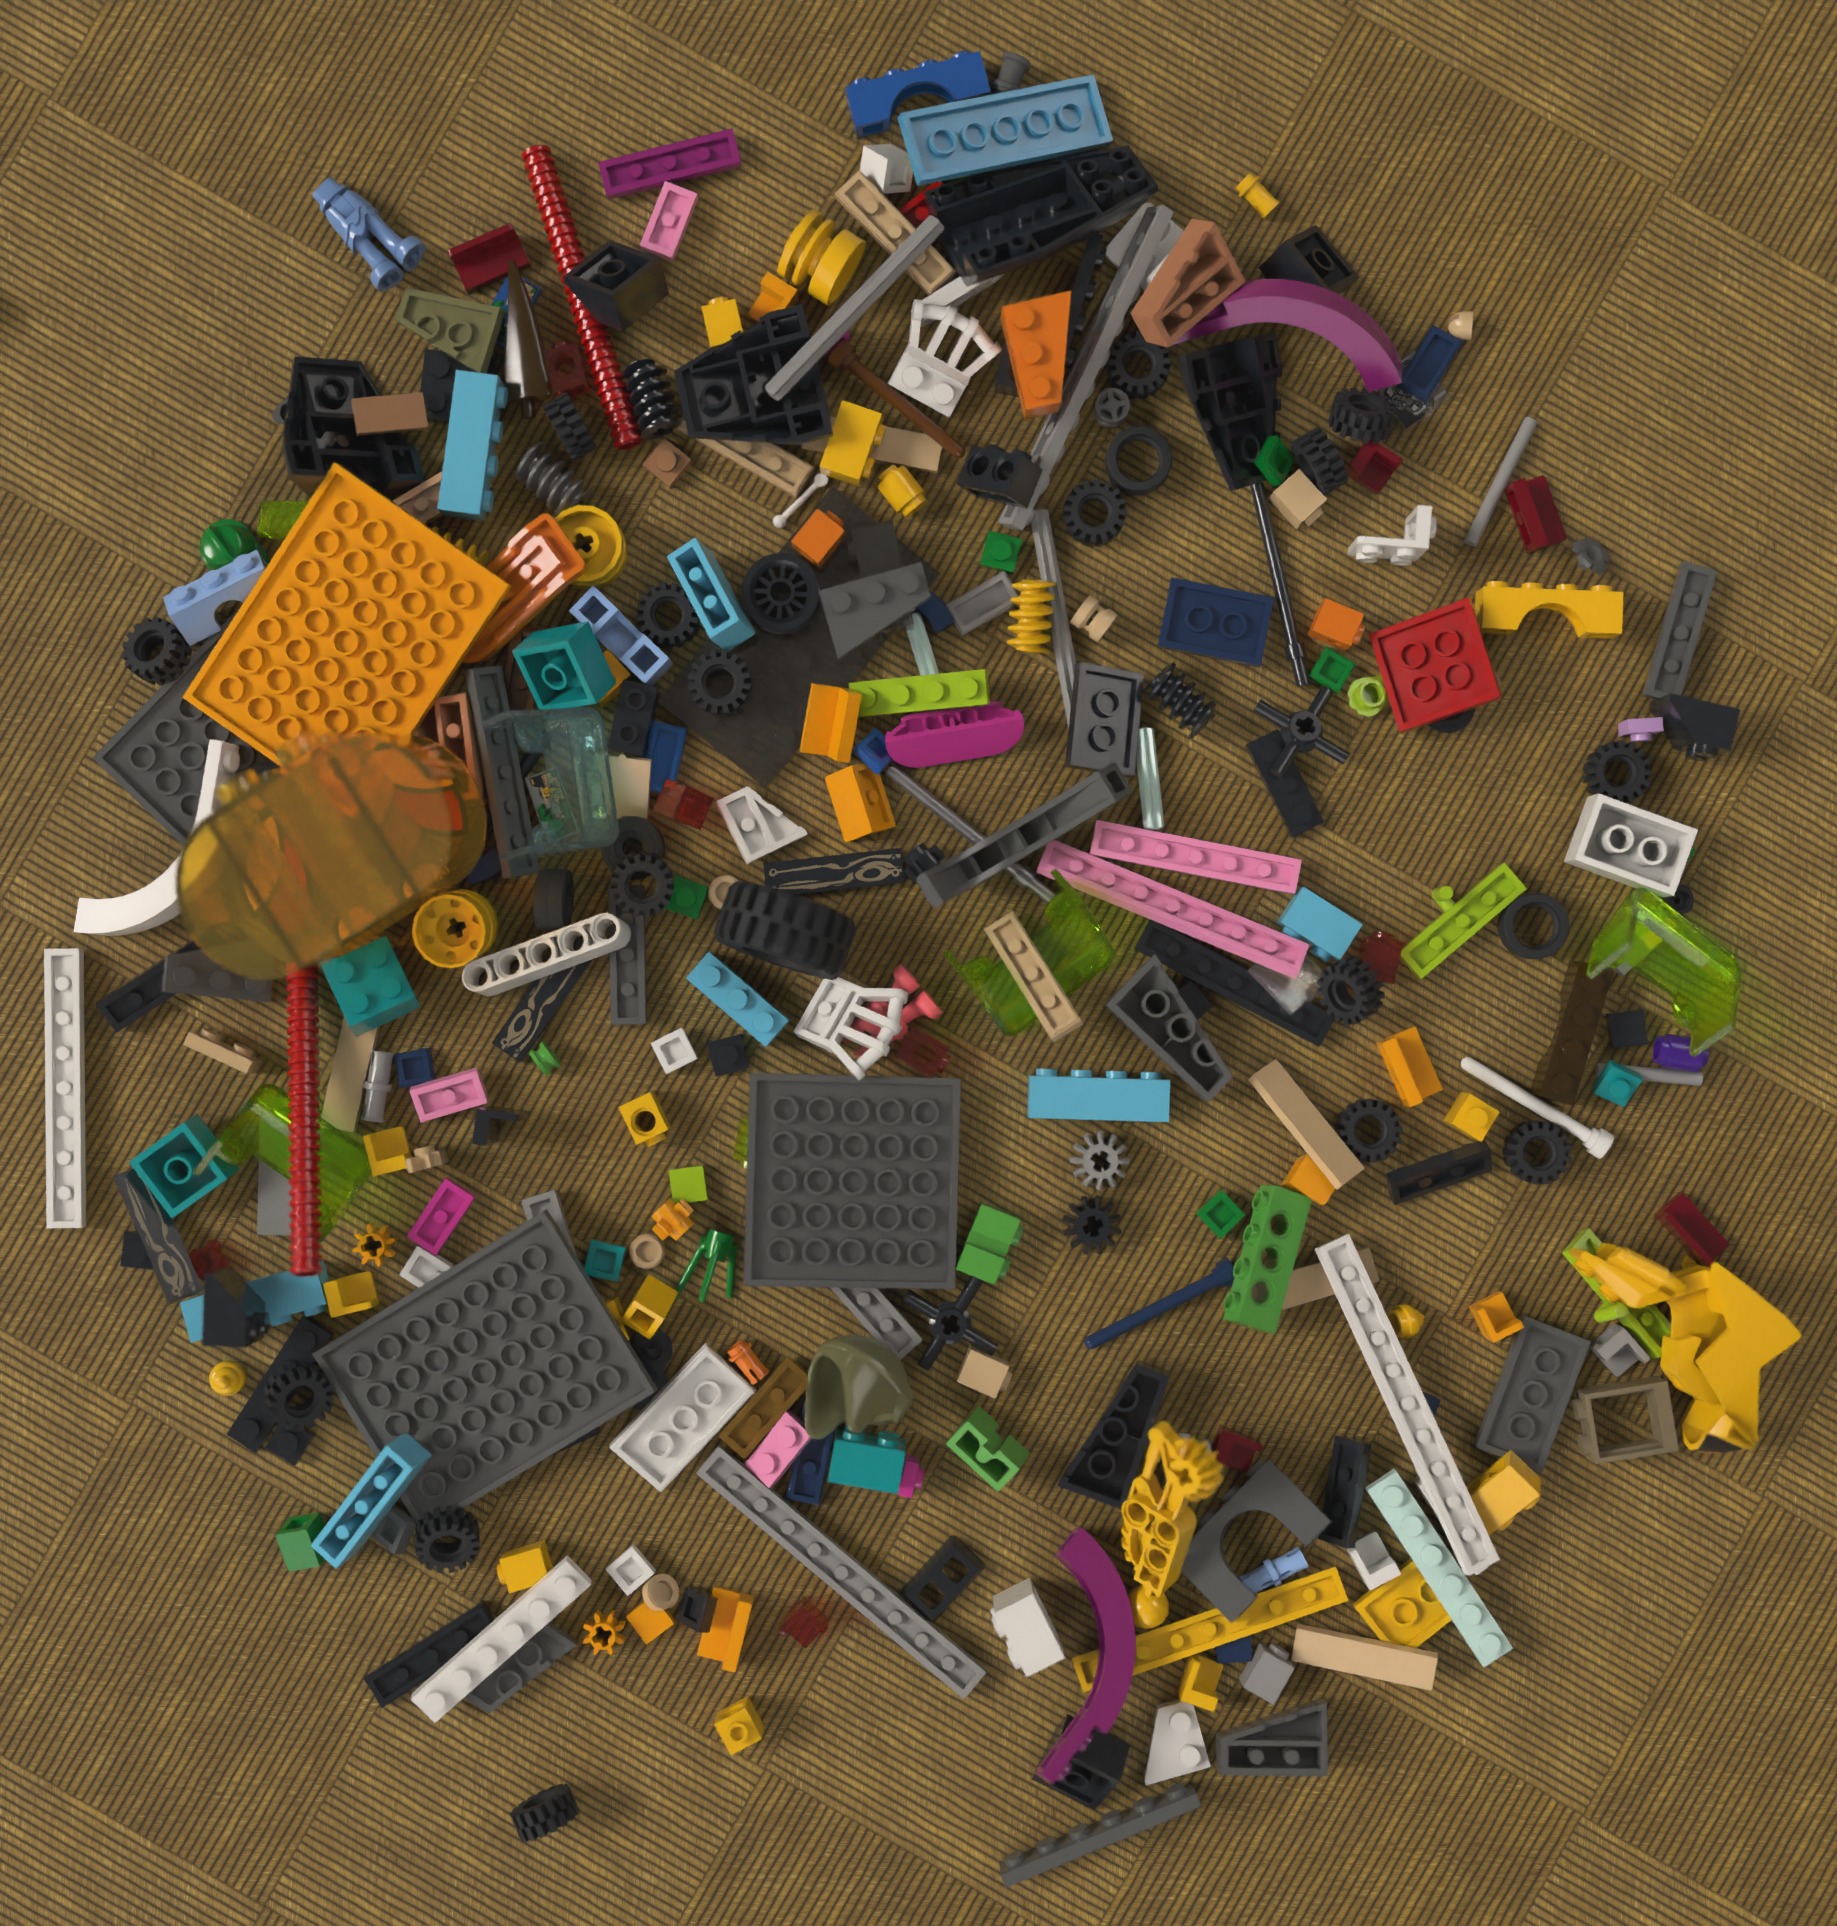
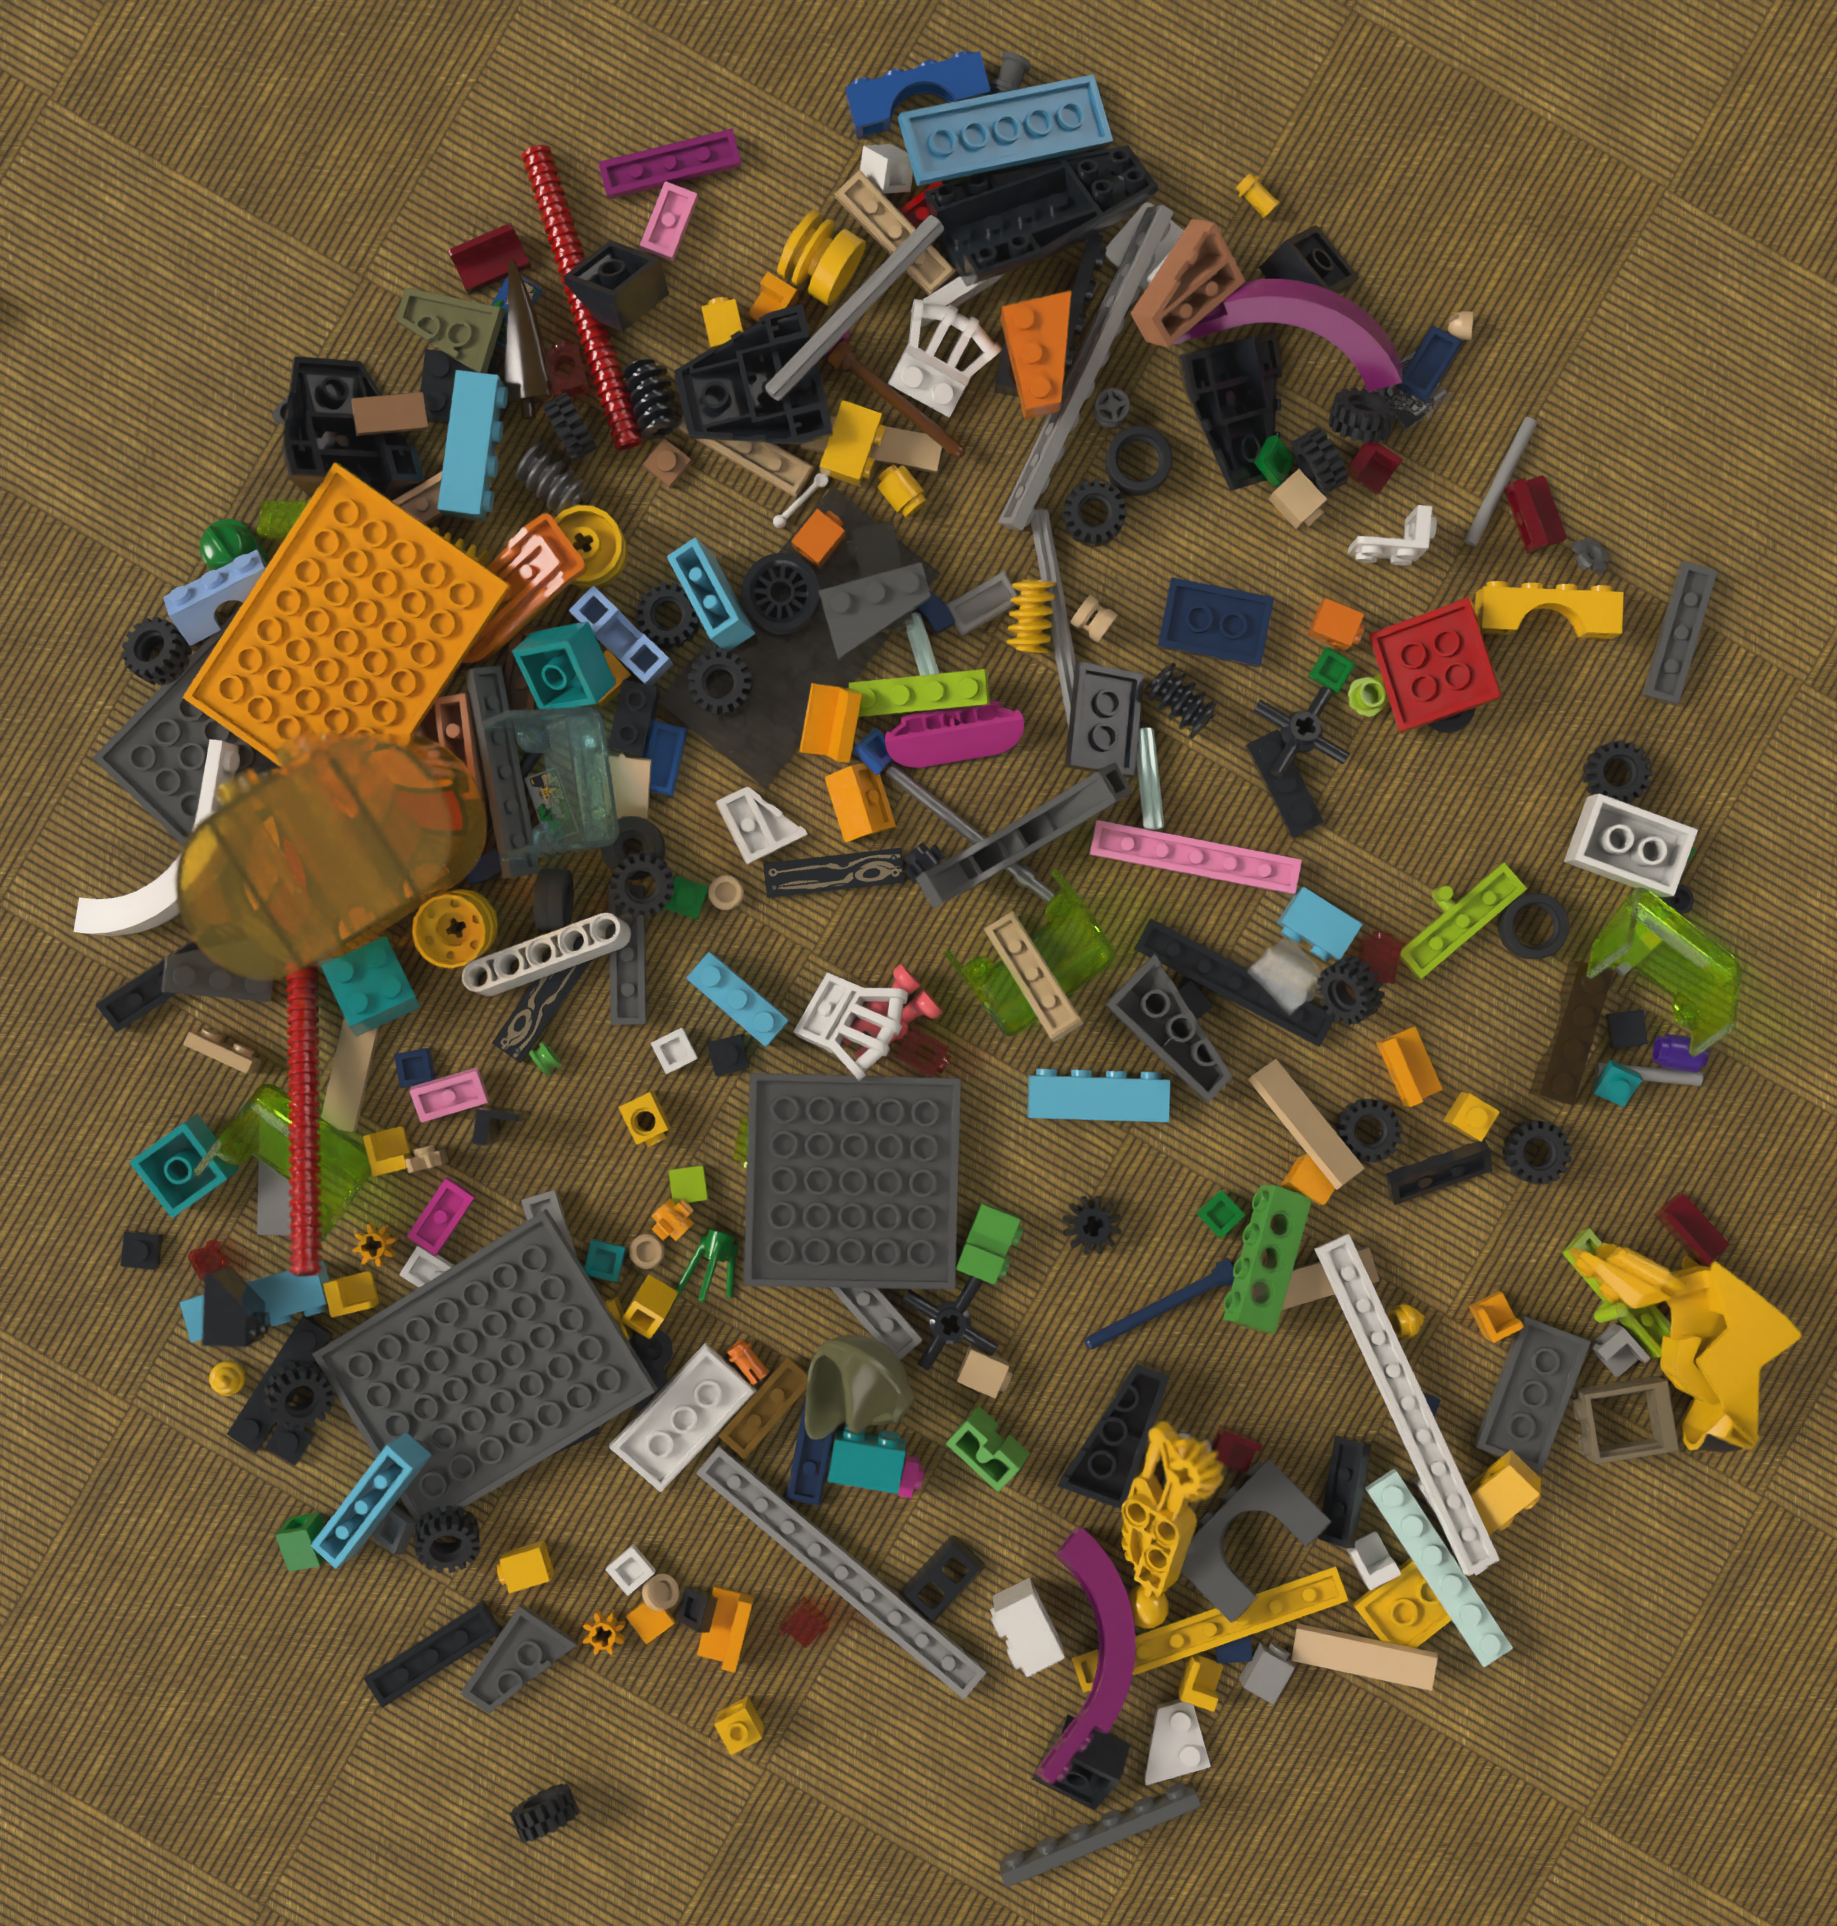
(65, 1088): white plate -> none
(158, 1238): tile -> none
(355, 221): medium blue piece -> none
(377, 1086): light grey pin -> none
(501, 1639): white plate -> none
(683, 804): clear red brick -> none
(778, 1449): bright pink plate -> none
(785, 930): black tyre -> none
(1000, 475): black brick -> none
(1000, 552): green plate -> none
(1110, 1156): light grey gear -> none
(1138, 386): black tyre -> none
(1174, 909): bright pink plate -> none
(1275, 1571): light blue pin -> none
(1277, 1744): dark grey wedge -> none
(1295, 650): black bar -> none
(1595, 1140): white piece -> none
(1640, 729): lavender plate -> none
(1696, 725): black slope -> none

